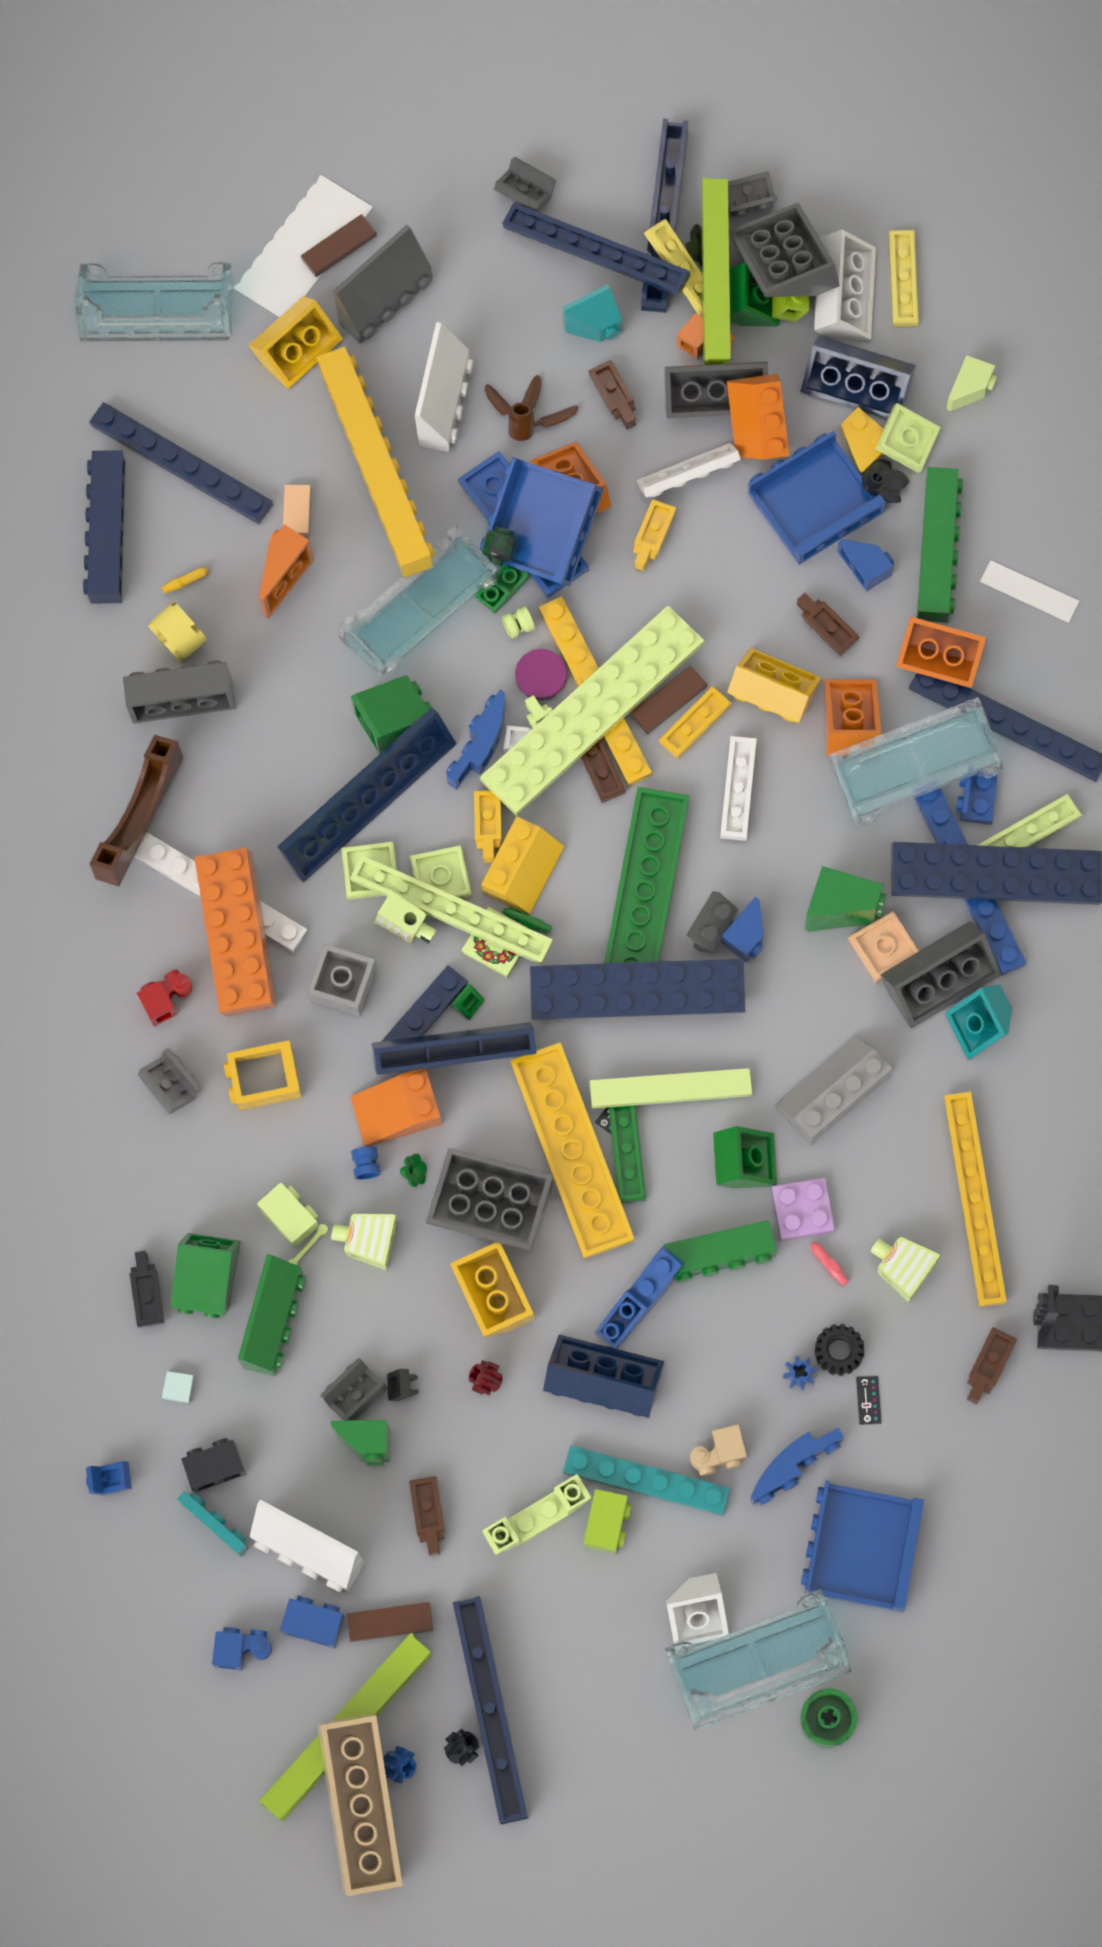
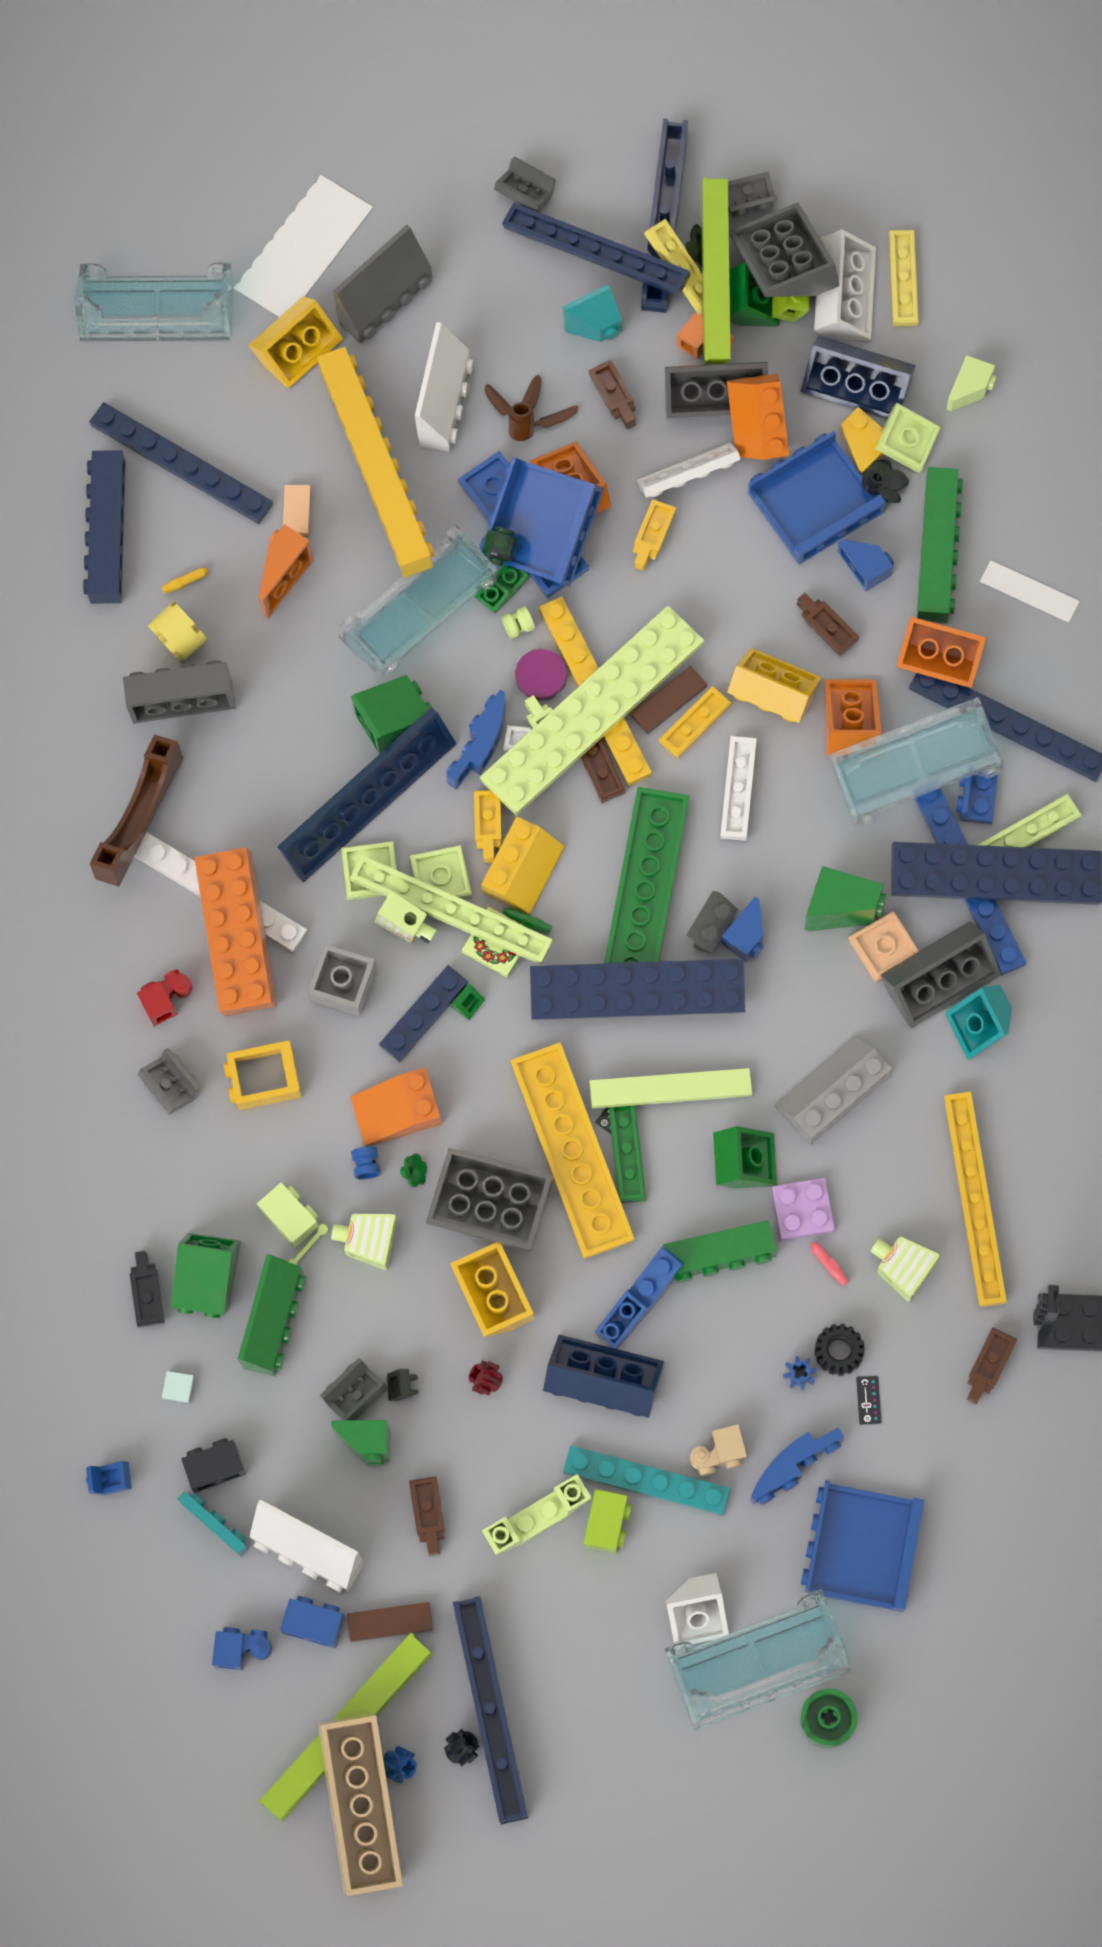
(338, 245): reddish brown tile -> none
(453, 1048): dark blue brick -> none

